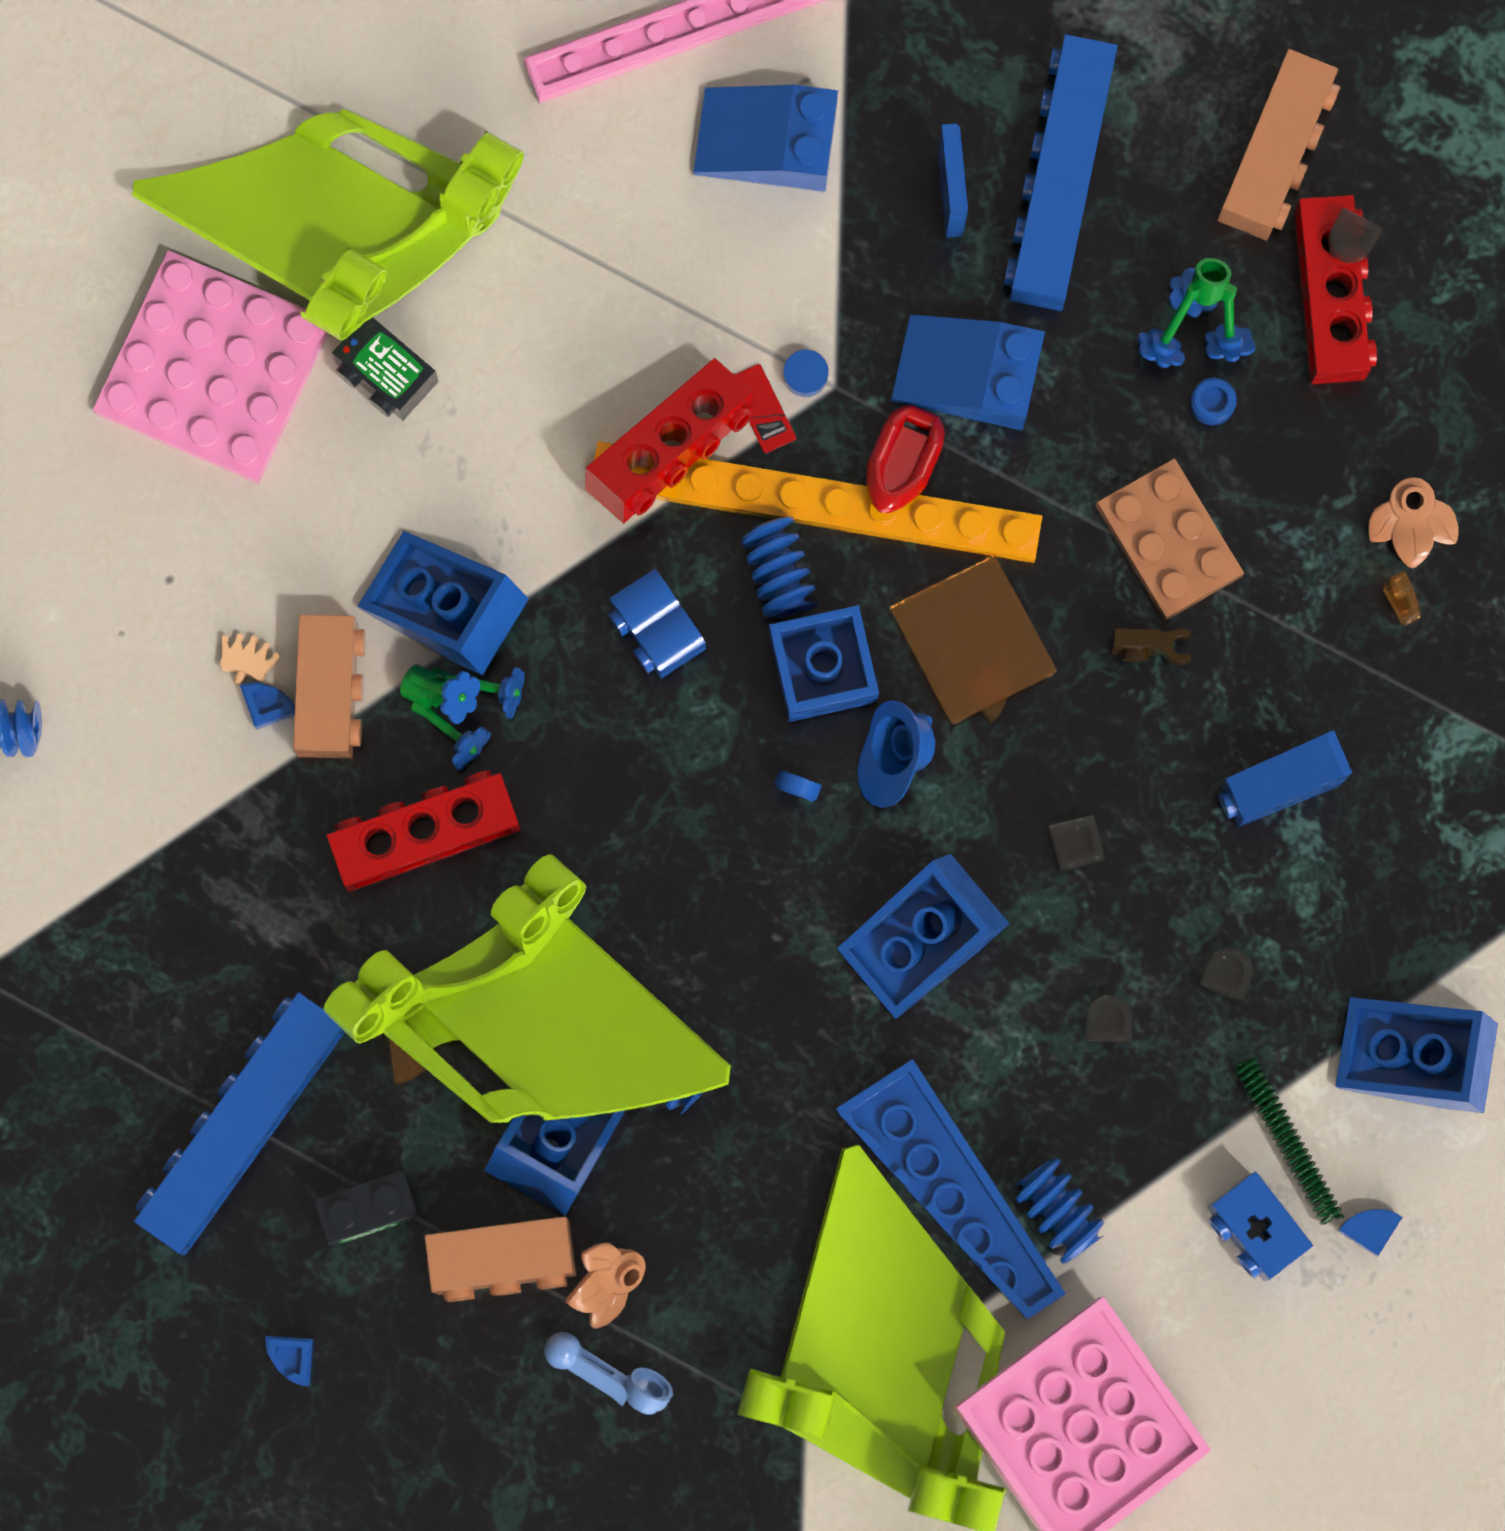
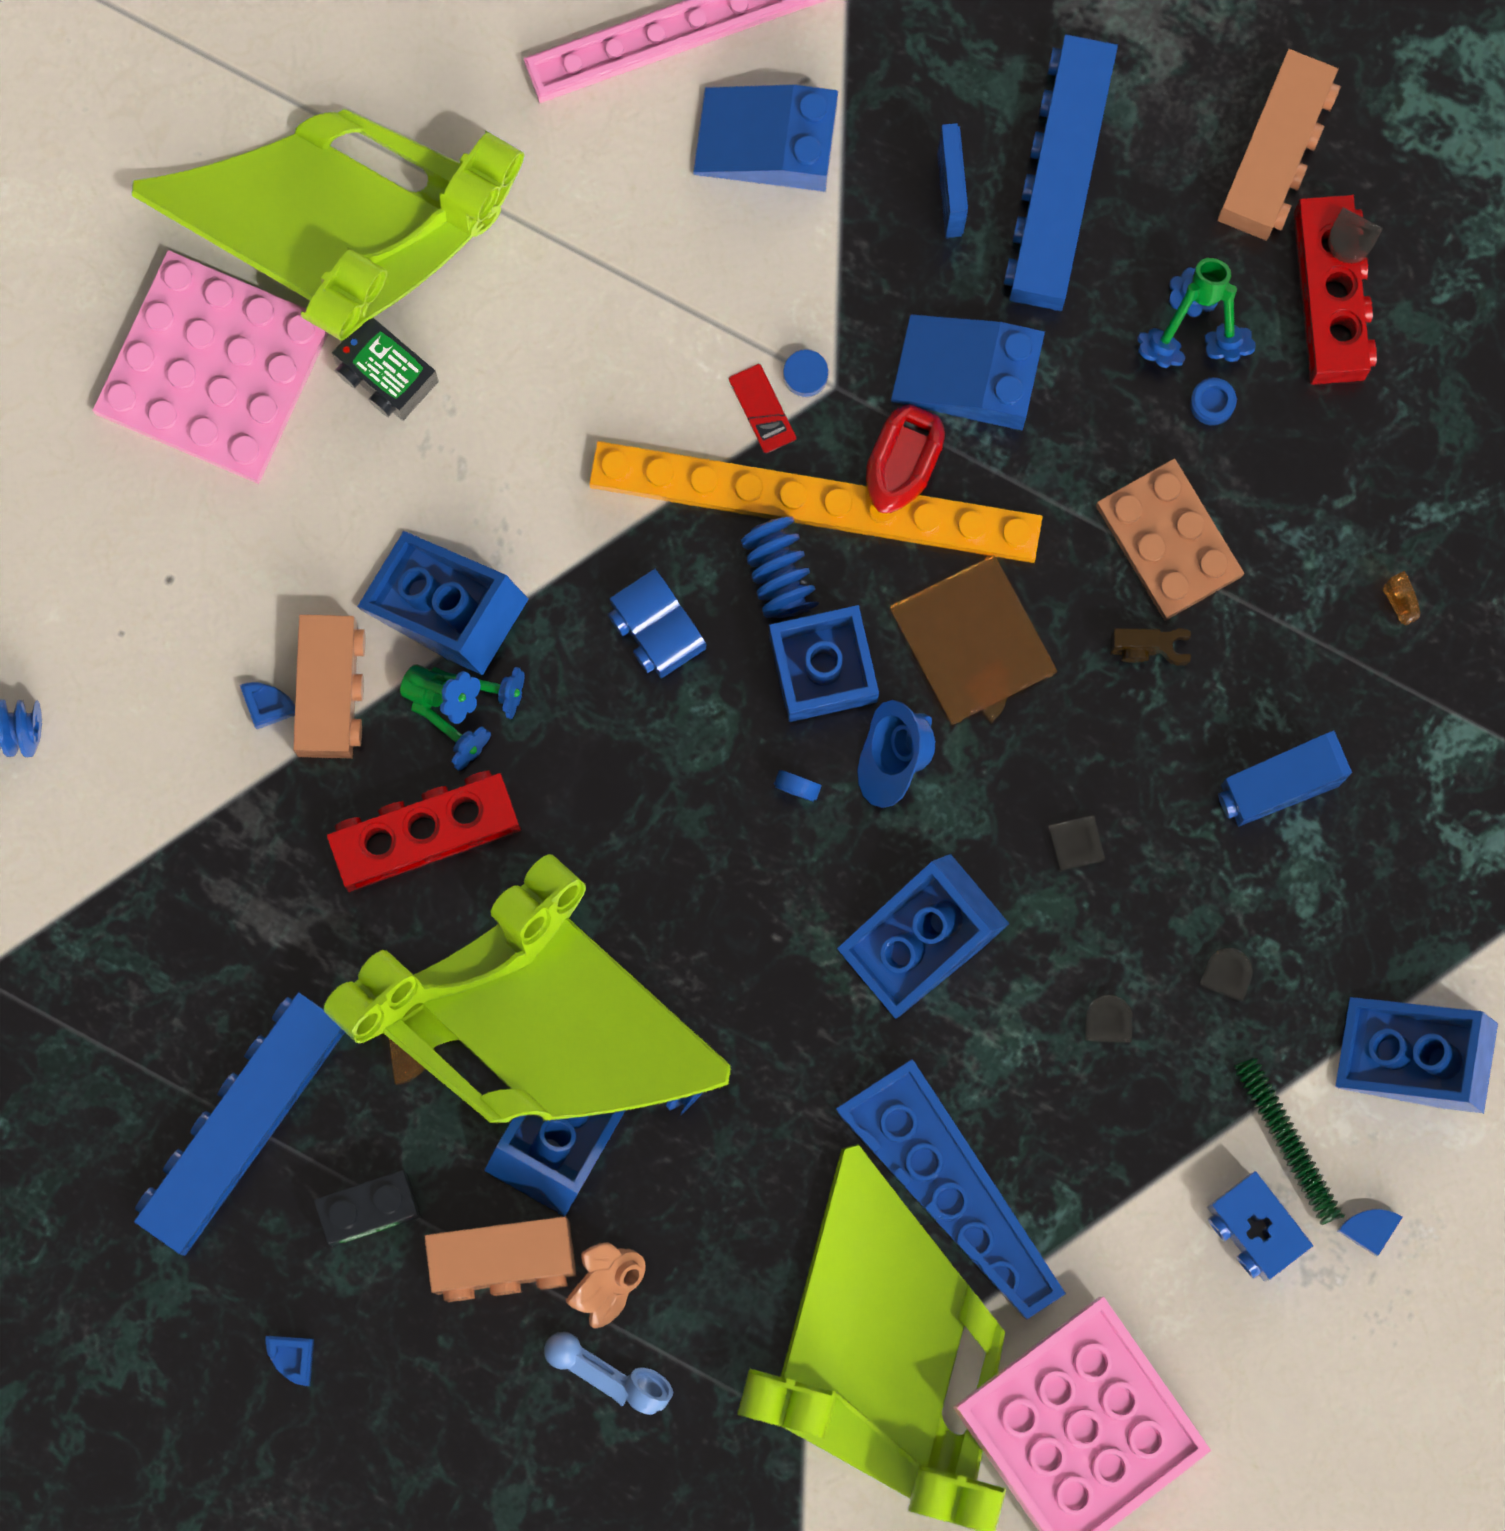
(246, 661): light nougat piece -> none
(709, 391): red brick -> none
(1059, 1210): blue piece -> none
(1416, 528): nougat plate -> none

